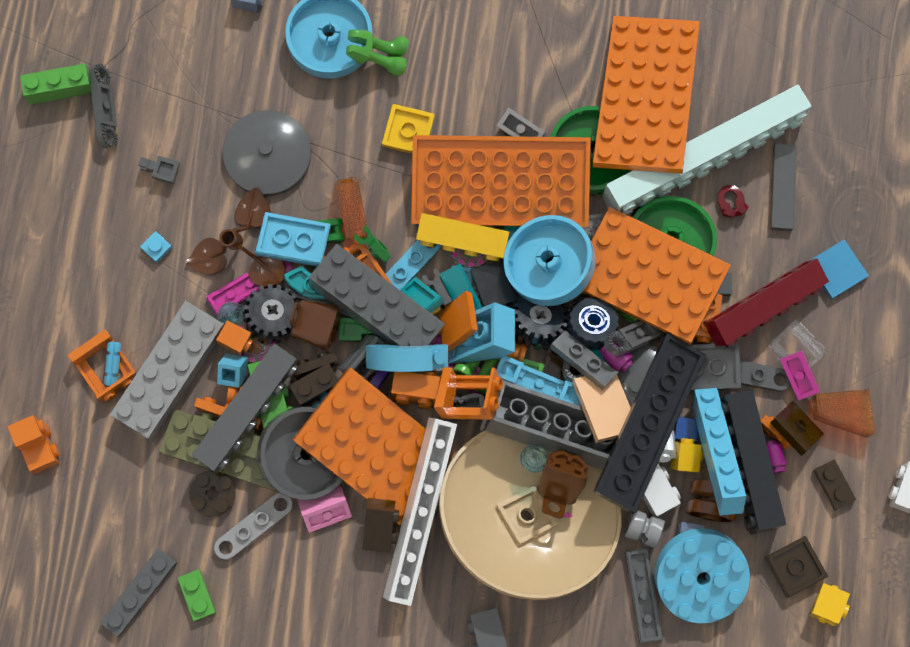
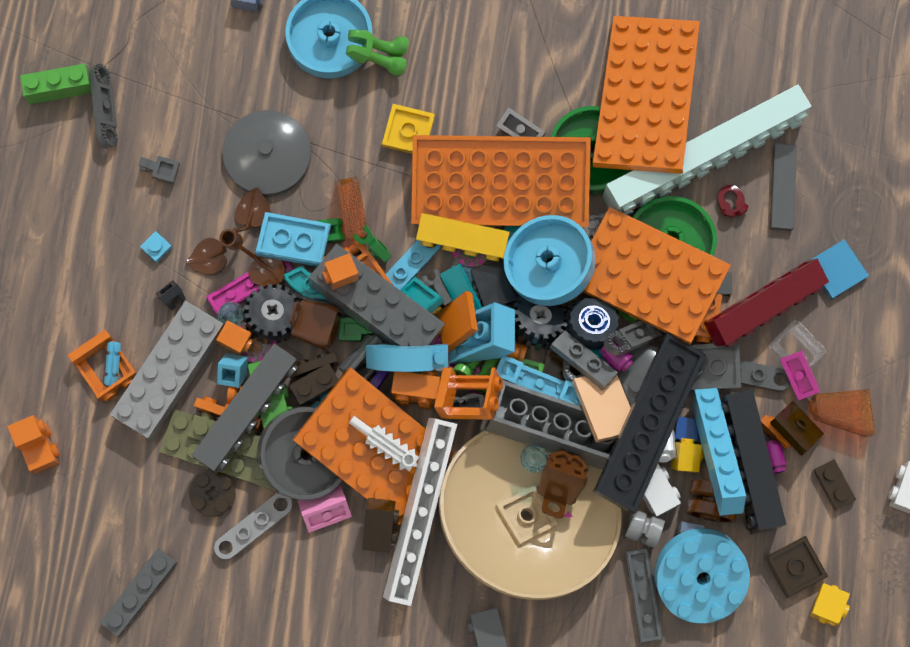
(169, 292): none -> black tile
(196, 595): bright green plate -> none
(340, 271): none -> orange brick
(385, 443): none -> white piece

